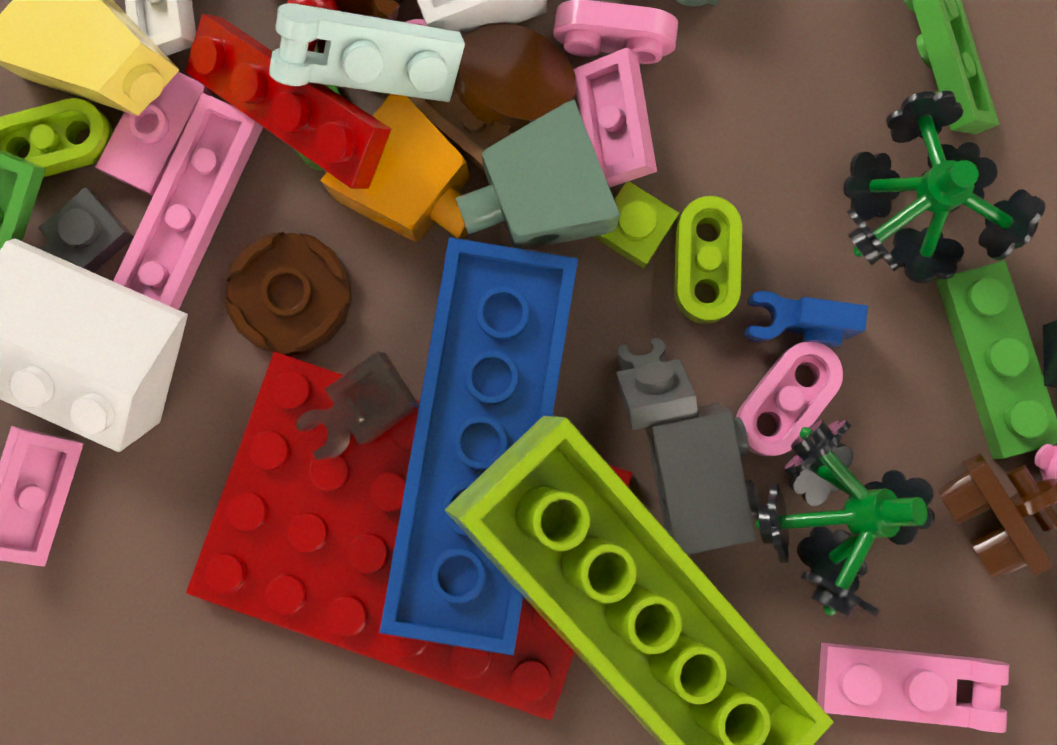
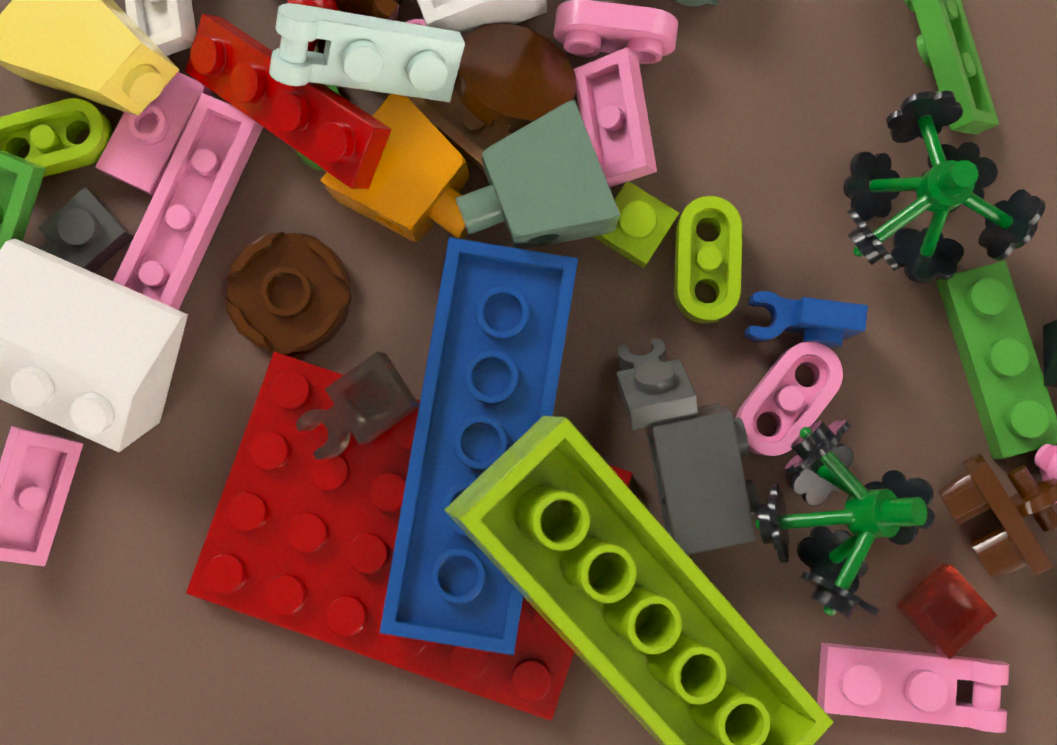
(946, 610): none -> clear red plate

